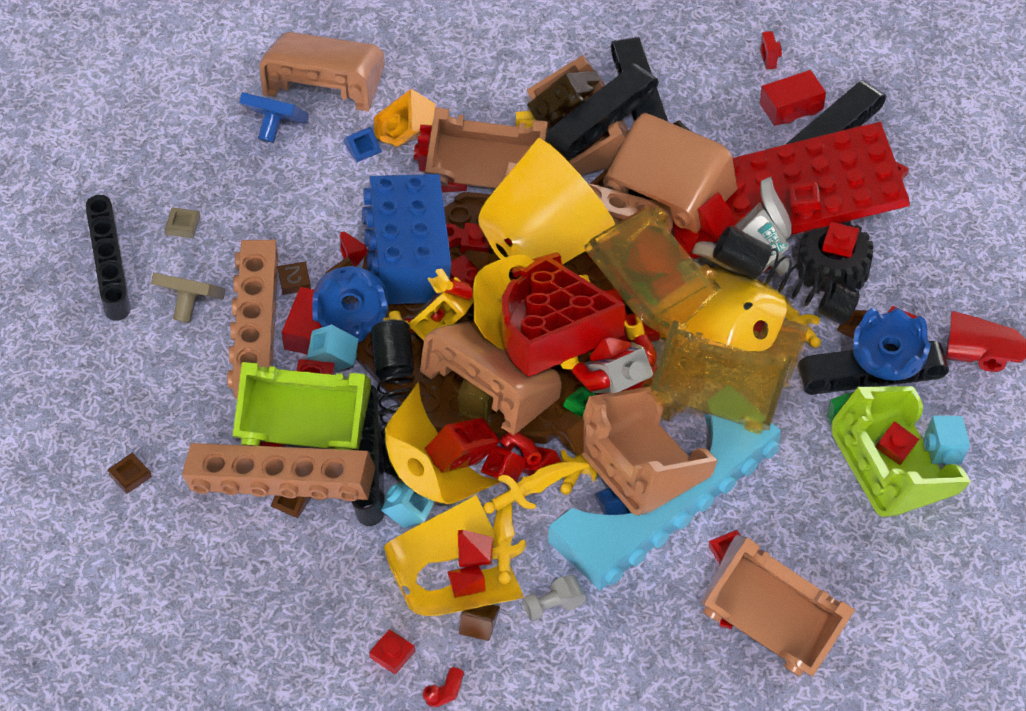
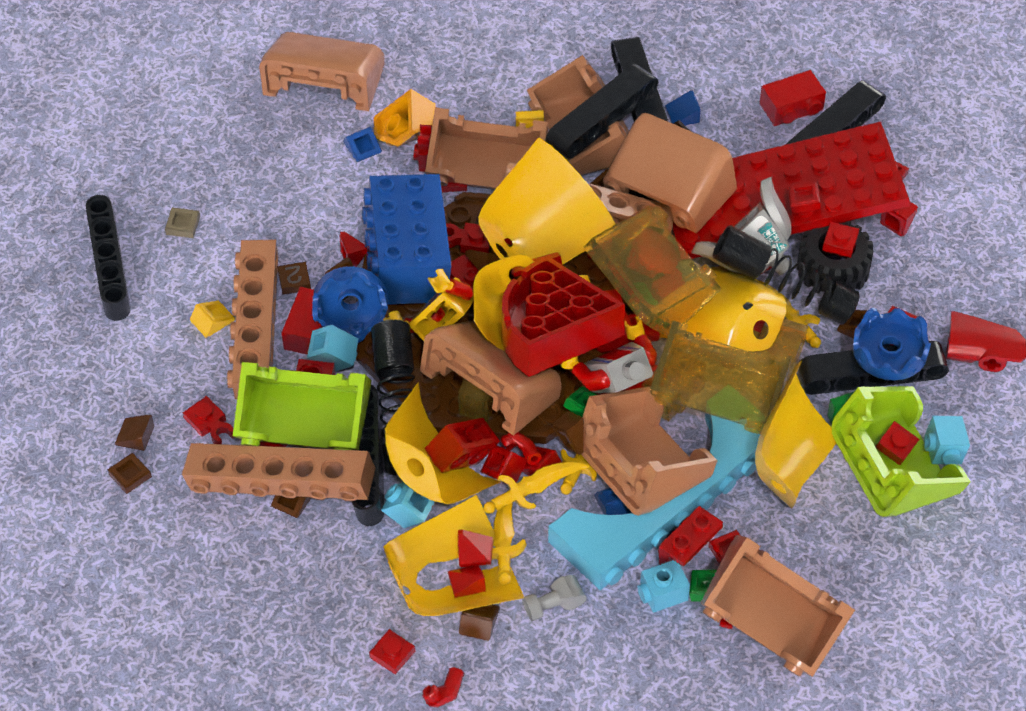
(135, 432): none -> reddish brown slope
(187, 291): dark tan tile -> none
(208, 418): none -> red plate
(210, 317): none -> yellow slope
(273, 112): blue tile -> none
(563, 95): dark brown plate -> none
(609, 348): red slope -> none
(664, 586): none -> medium azure brick
(684, 109): none -> blue slope
(689, 537): none -> red bracket
(699, 583): none -> green tile
(715, 216): red slope -> none
(770, 50): red plate -> none
(792, 442): none -> yellow piece
(899, 219): none -> red slope

